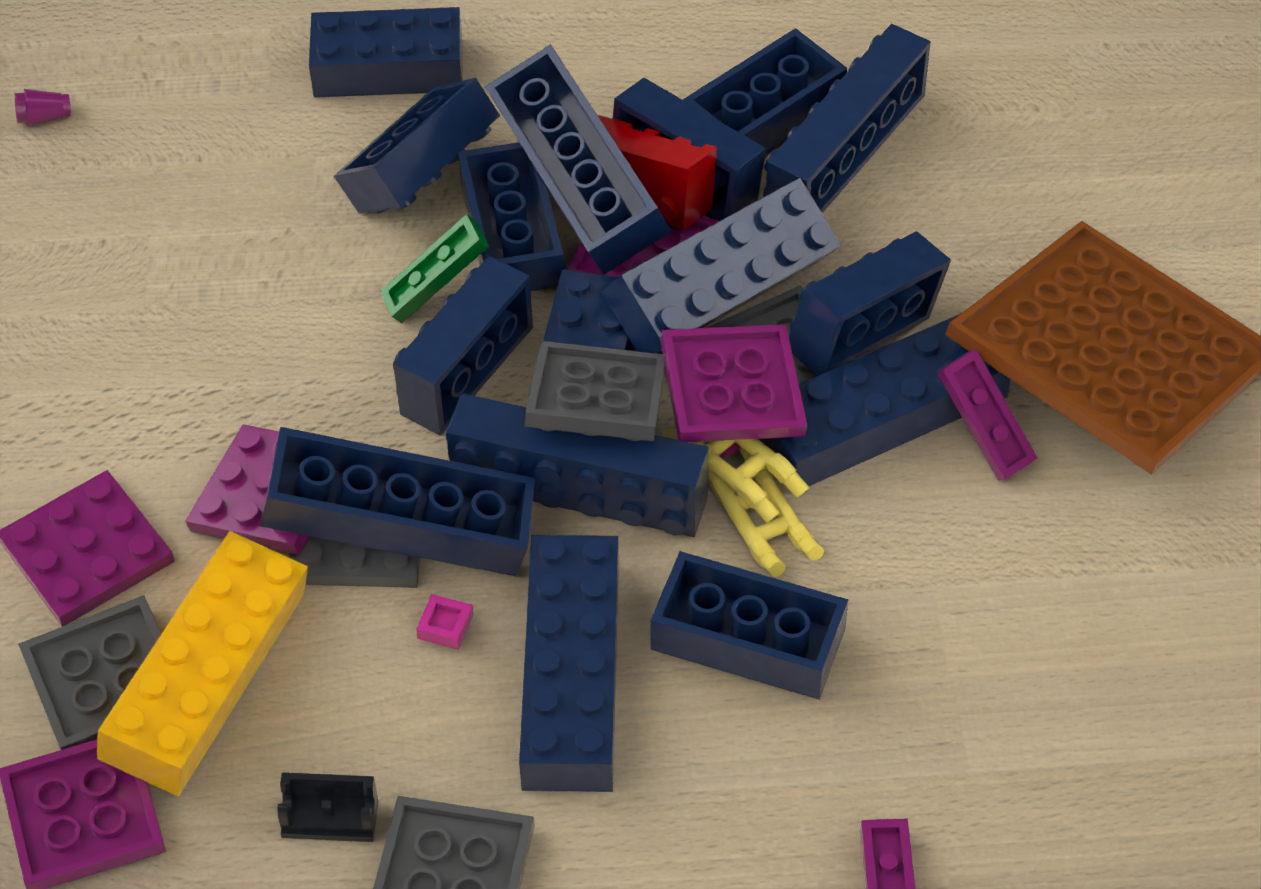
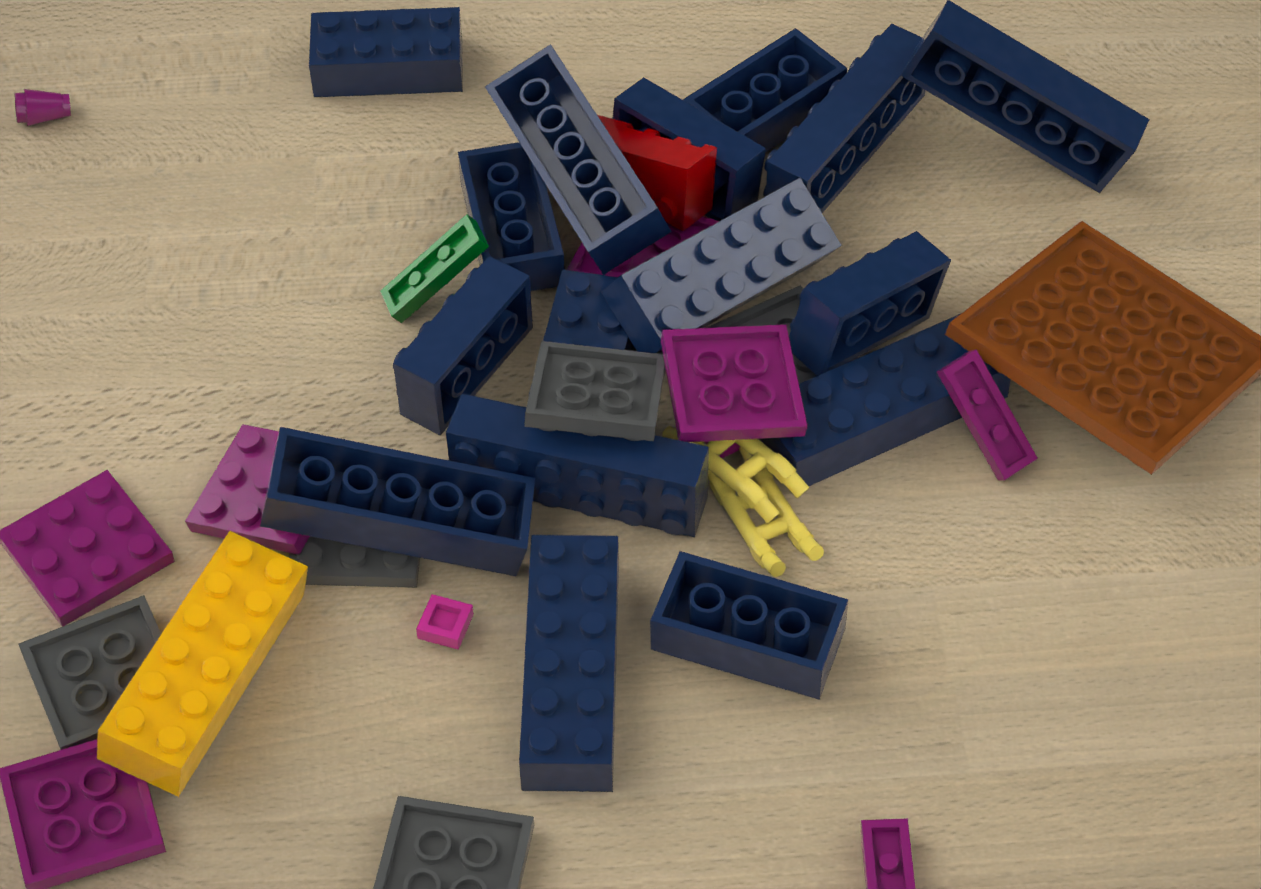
(328, 807): black hinge -> none
(417, 147): dark blue brick -> none
(1025, 97): none -> dark blue brick

